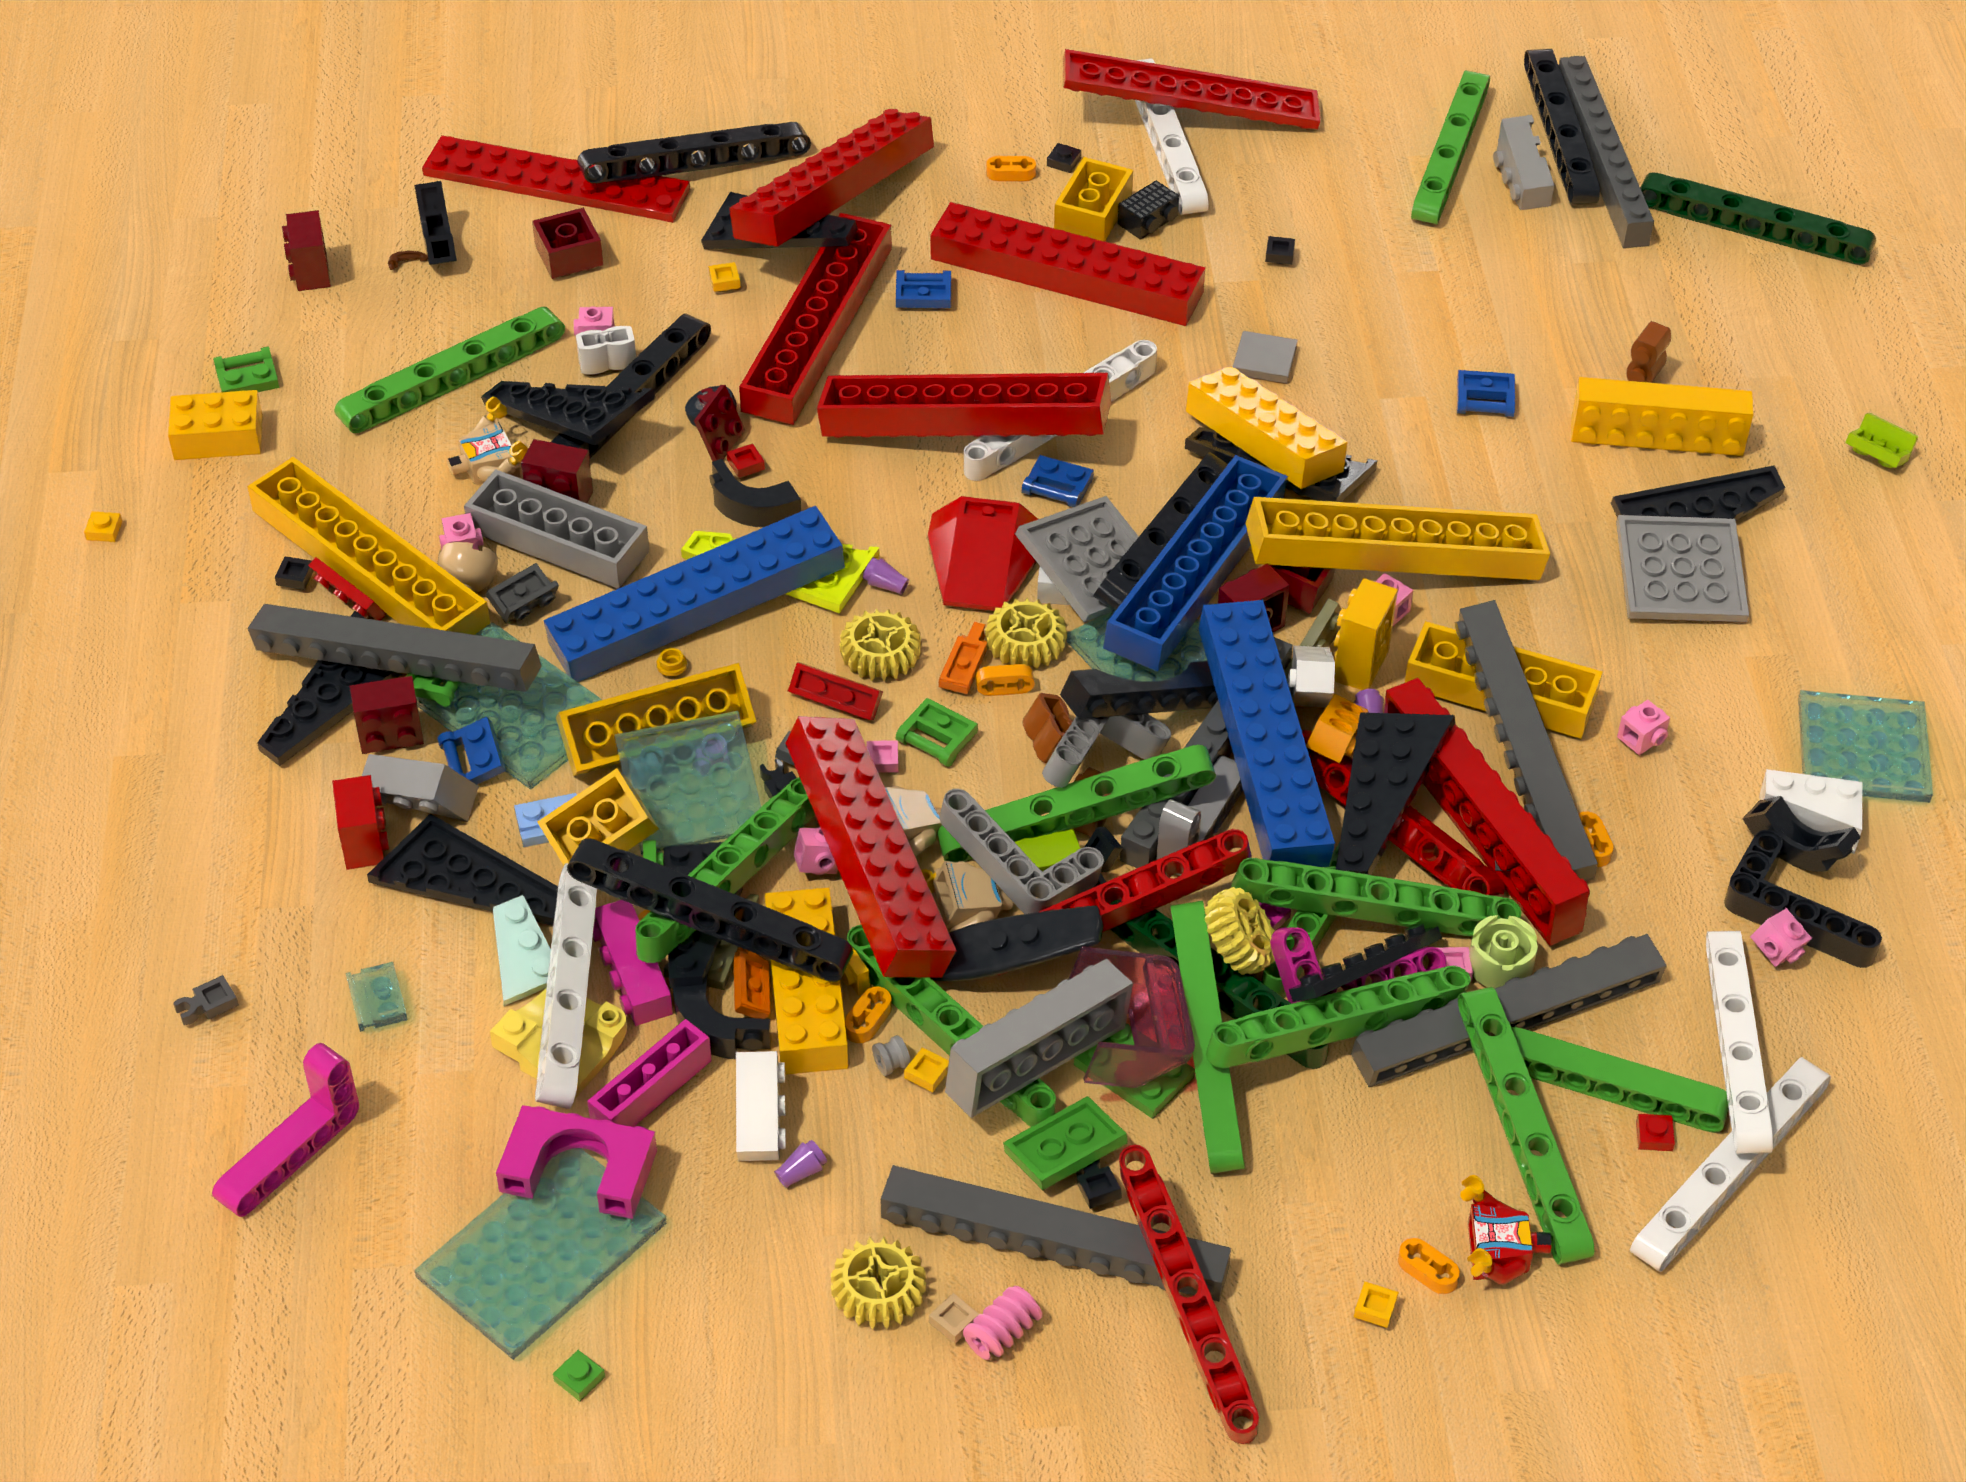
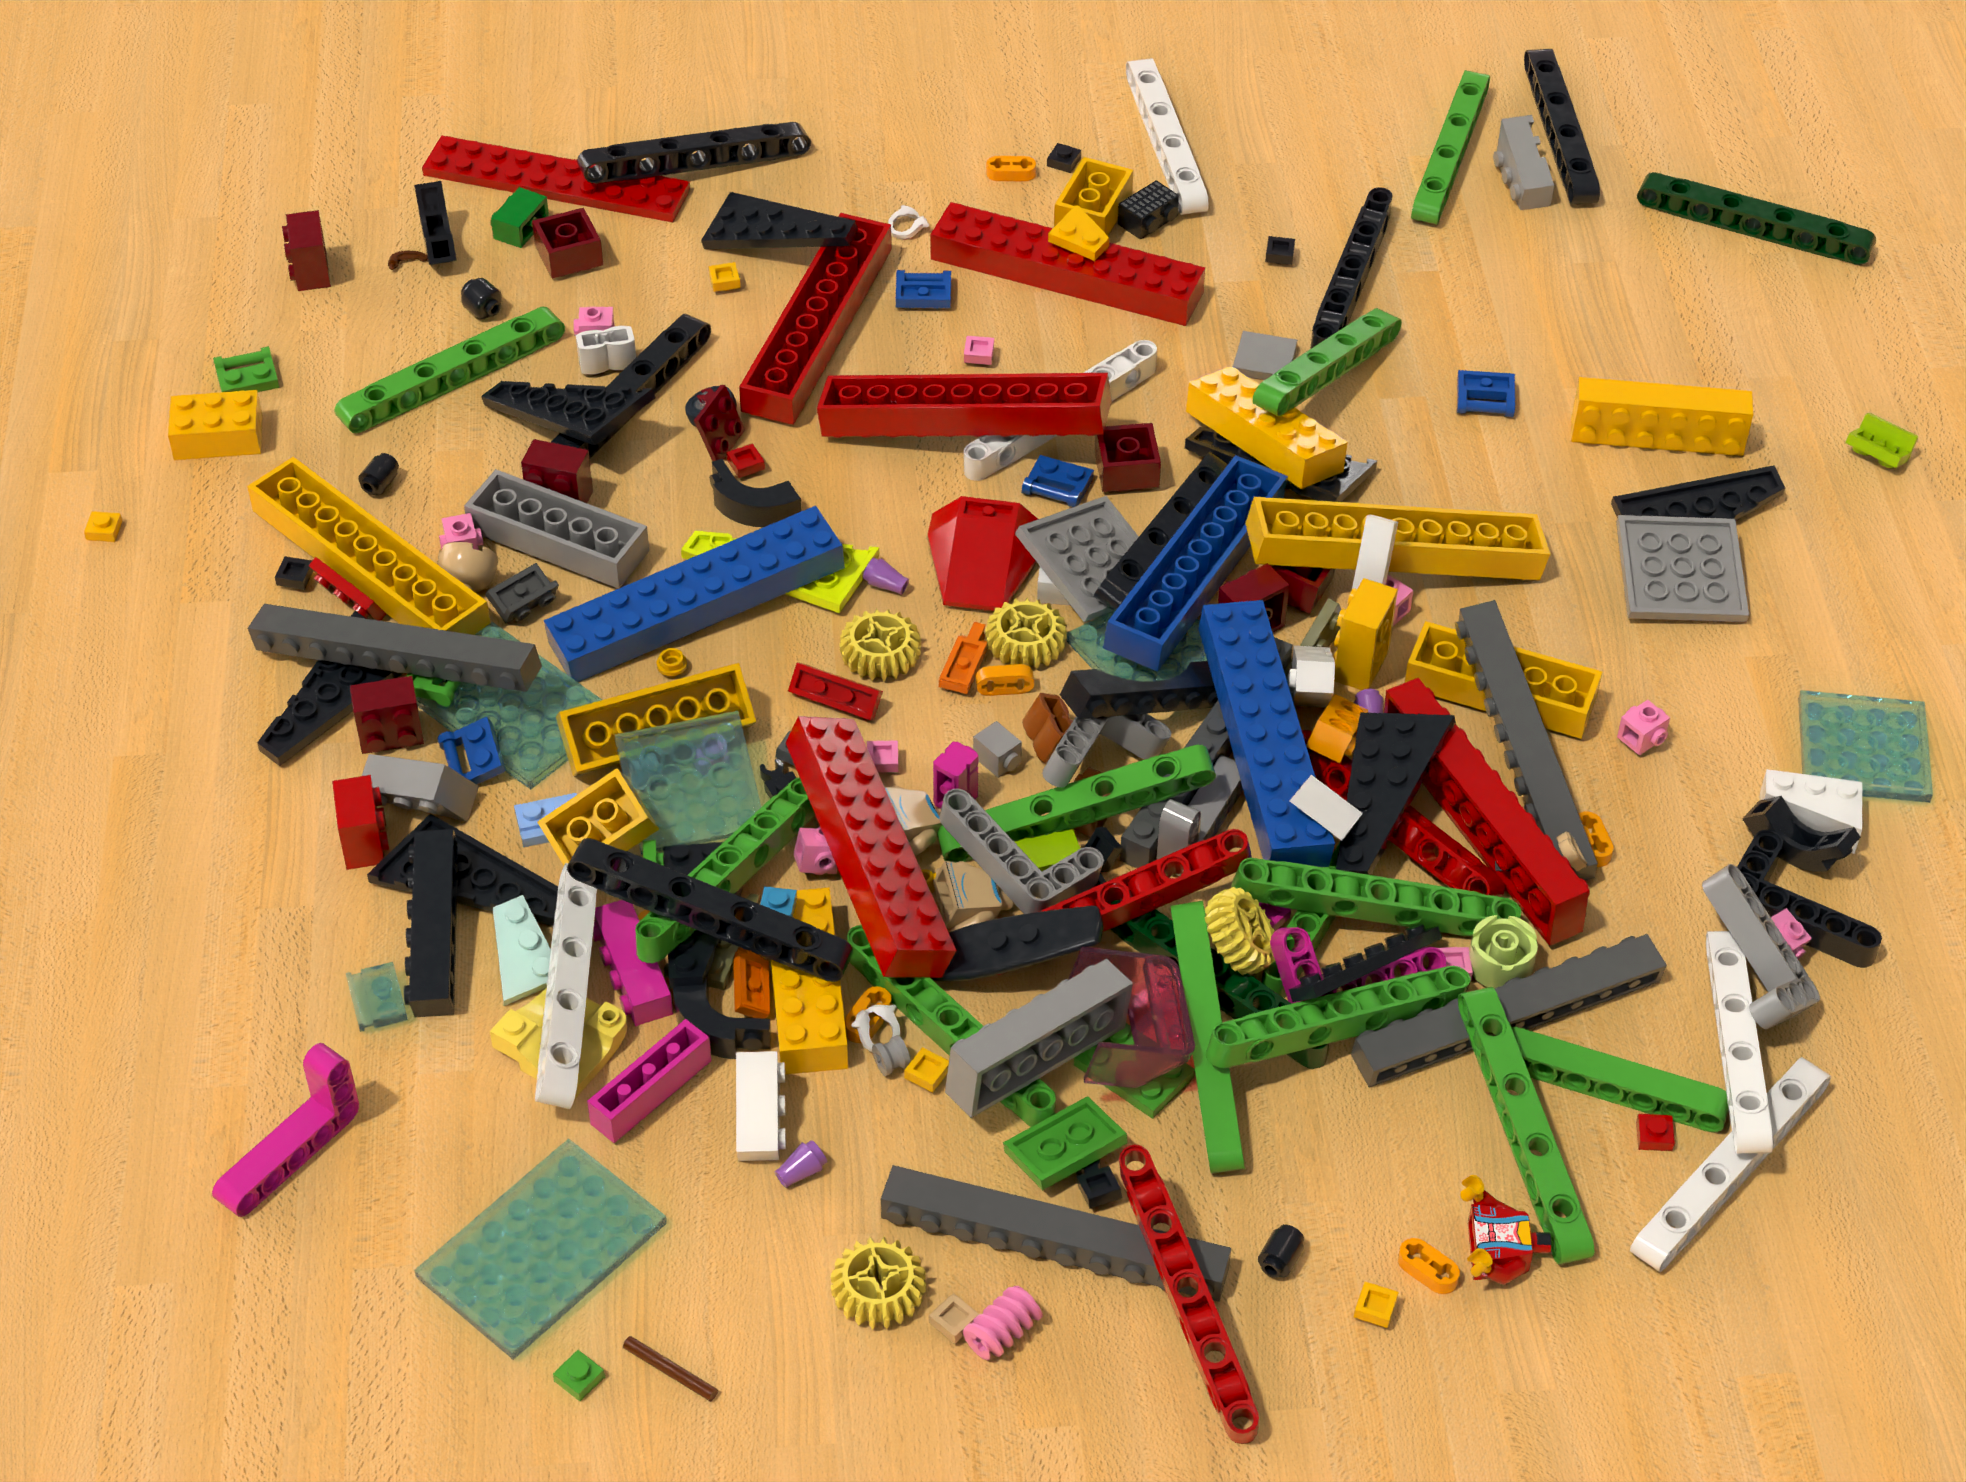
(209, 998): dark grey plate -> none
(378, 474): none -> black brick
(432, 923): none -> black brick
(481, 298): none -> black head
(488, 448): torso -> none
(514, 218): none -> green brick
(545, 1133): dark pink arch -> none
(670, 1368): none -> reddish brown bar
(780, 900): none -> dark azure plate
(831, 177): red brick -> none
(857, 974): yellow plate -> none
(862, 1022): none -> white piece
(918, 224): none -> white piece
(941, 724): bright green plate -> none
(955, 770): none -> dark pink brick
(979, 350): none -> bright pink plate
(997, 749): none -> light grey brick
(1079, 234): none -> yellow wing
(1128, 457): none -> dark red brick
(1190, 89): red plate -> none
(1281, 1251): none -> black brick
(1326, 362): none -> bright green beam
(1326, 807): none -> white sticker
(1353, 266): none -> black beam
(1375, 550): none -> white tile
(1571, 851): none -> tan tile
(1613, 170): dark grey brick -> none
(1649, 353): dark orange brick -> none
(1764, 947): none -> light grey beam

